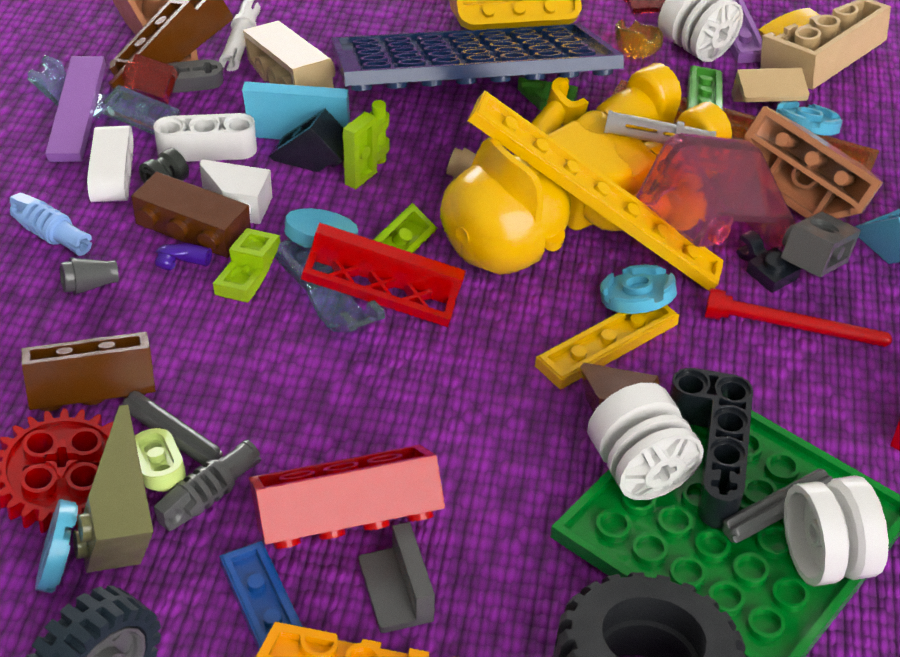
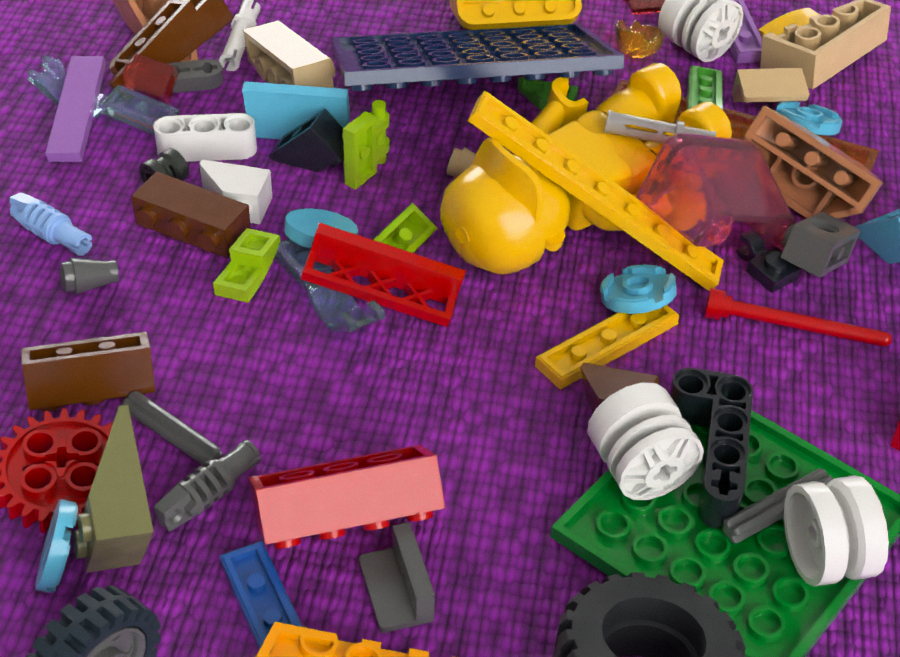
(110, 164): white beam -> none
(159, 459): yellowish green plate -> none
(184, 252): dark purple arm -> none

